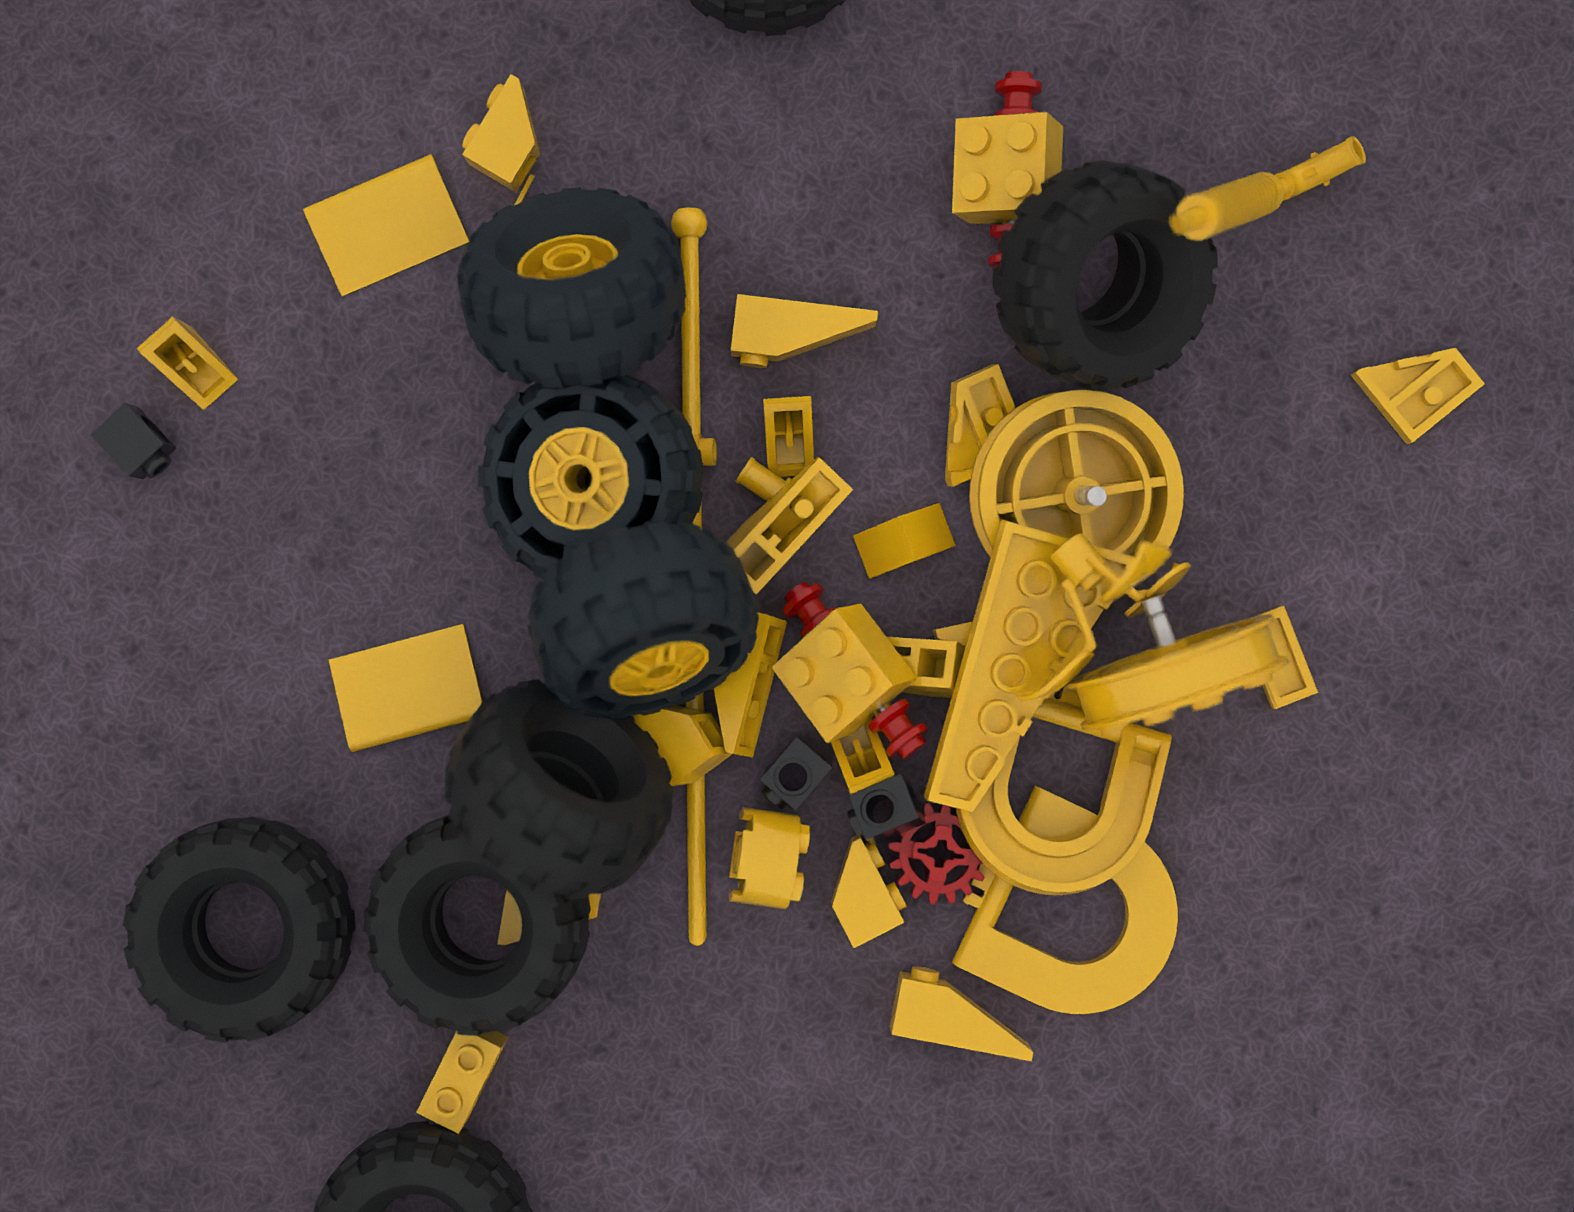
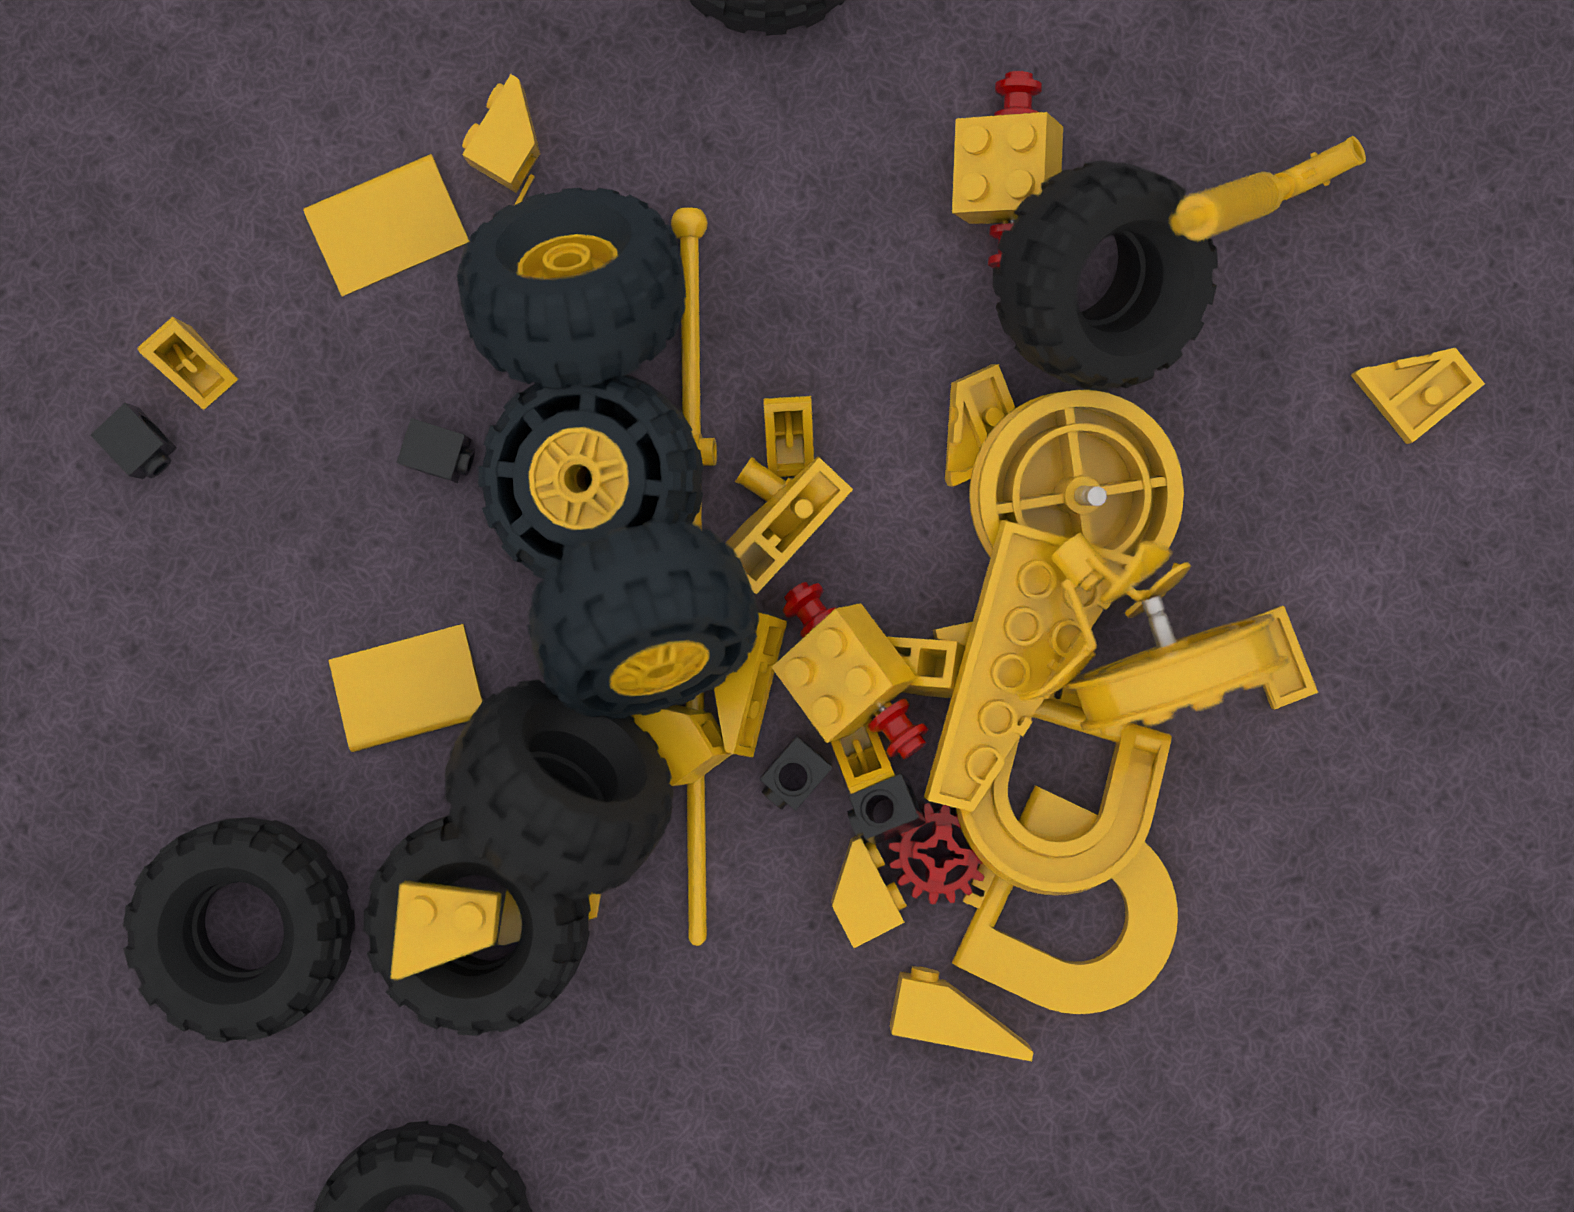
(436, 451): none -> black brick
(441, 925): none -> yellow wing
(461, 1078): yellow brick -> none
(767, 858): yellow brick -> none
(784, 328): yellow slope -> none
(904, 540): yellow slope -> none

